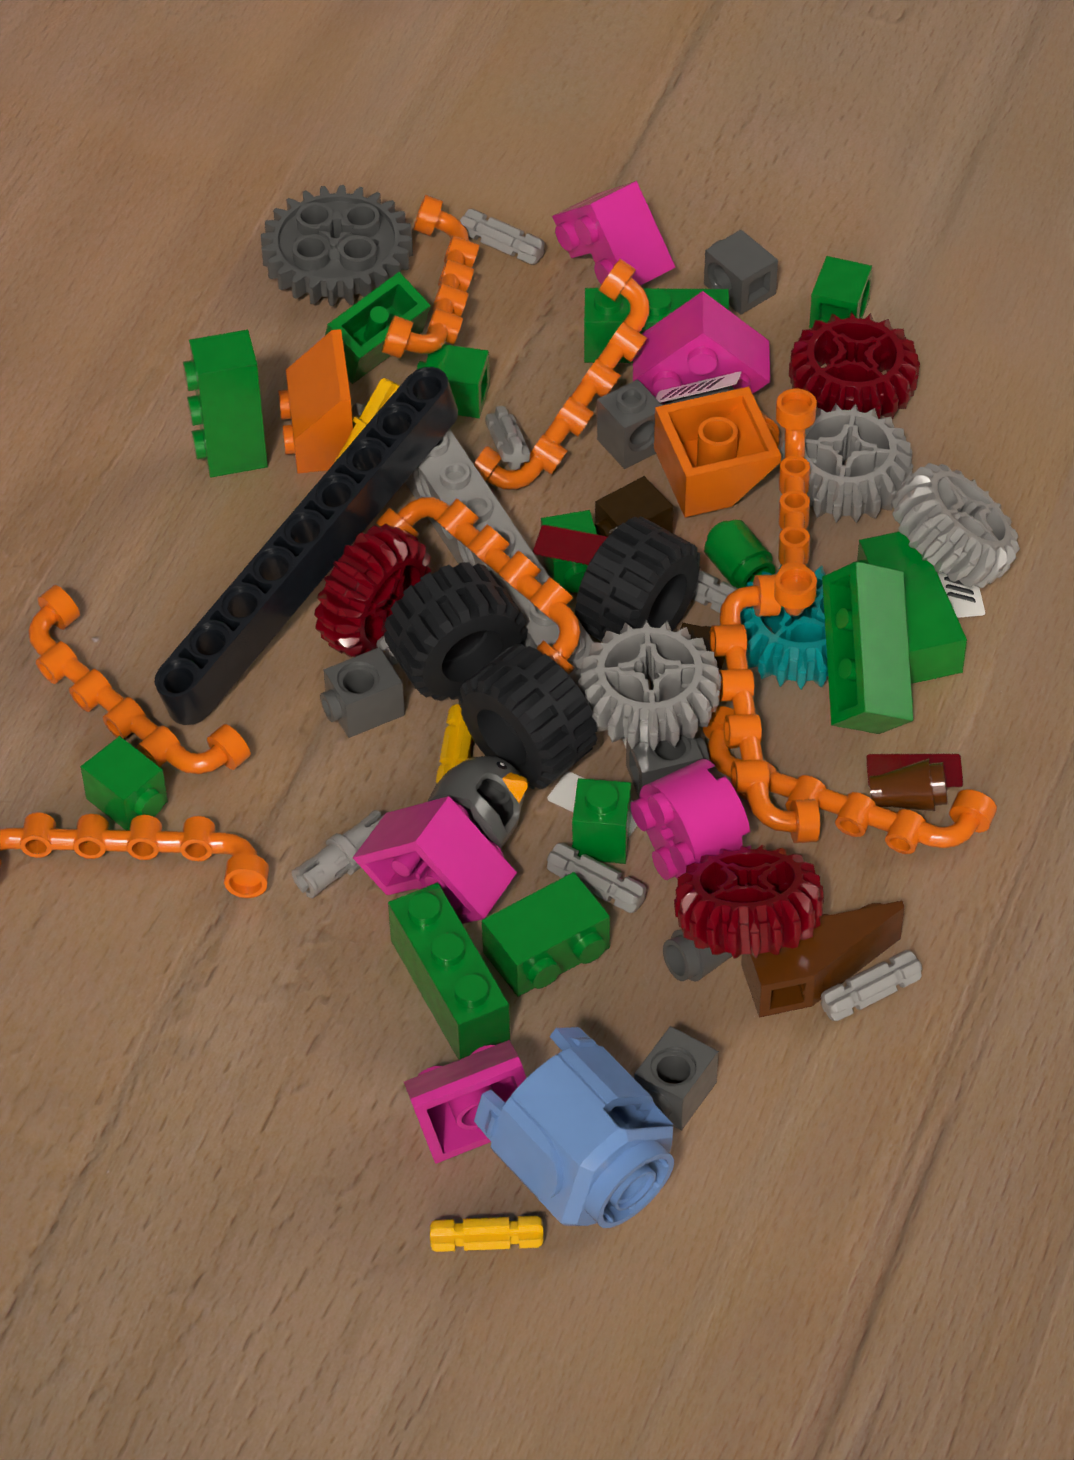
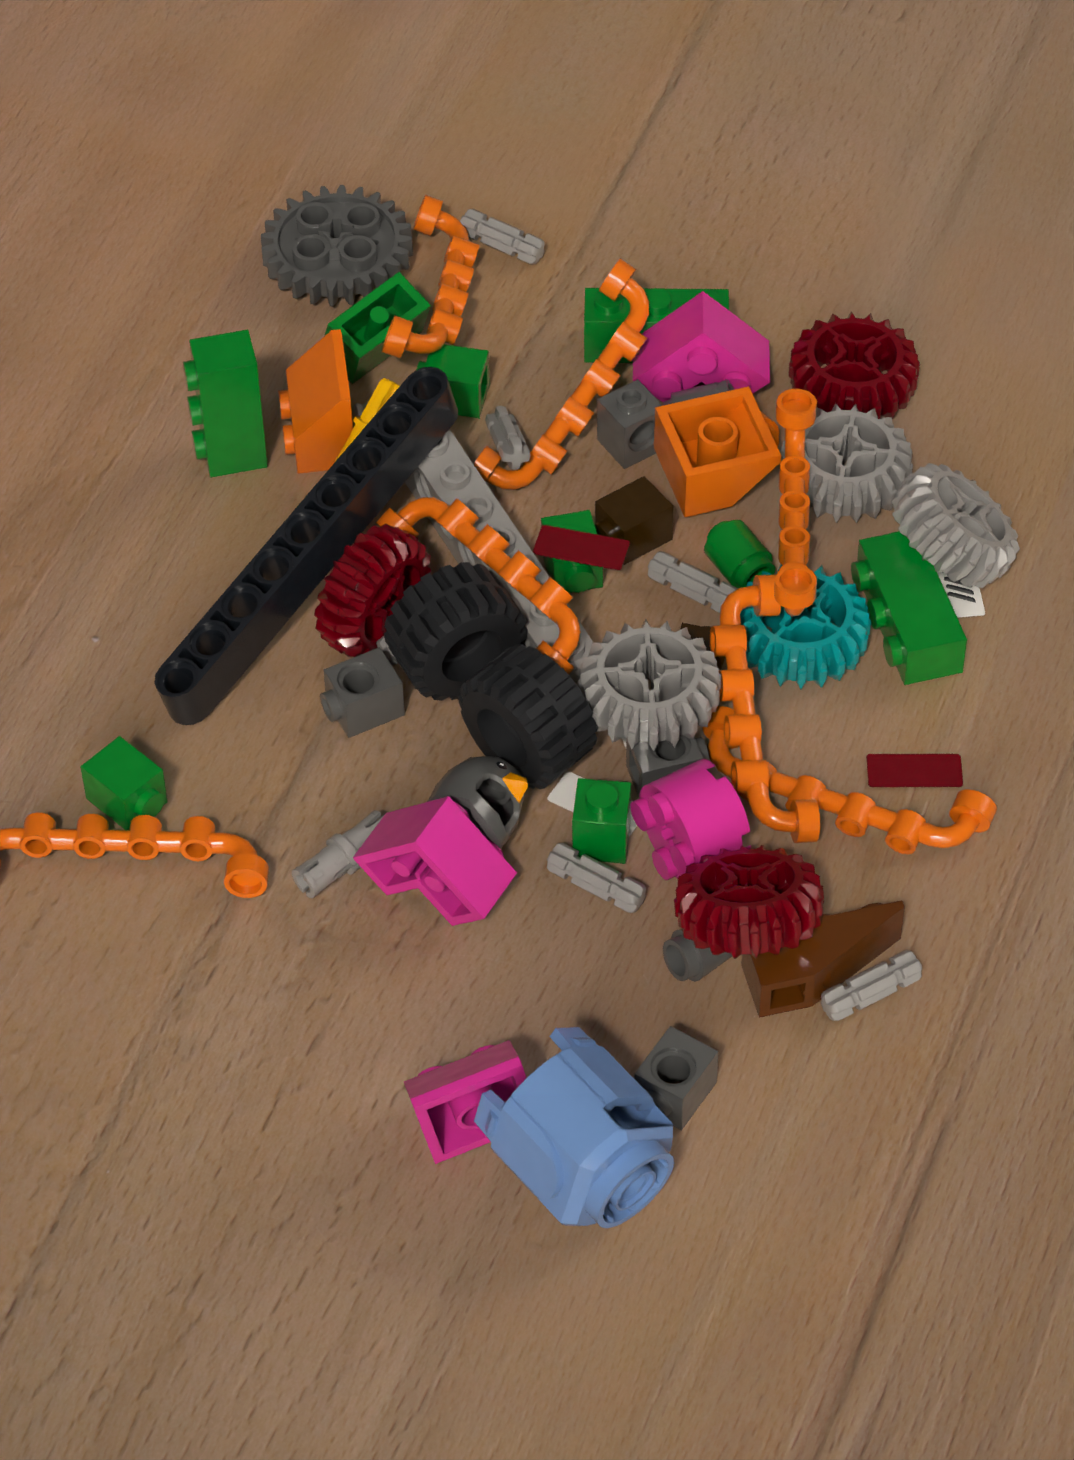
(123, 714): orange bar -> none
(448, 971): green brick -> none
(456, 742): yellow axle -> none
(486, 1233): yellow axle -> none
(546, 934): green brick -> none
(612, 228): dark pink brick -> none
(637, 577): black tyre -> none
(698, 387): sticker -> none
(742, 268): dark grey brick -> none
(840, 289): green brick -> none
(867, 648): green brick -> none
(911, 787): reddish brown cone -> none

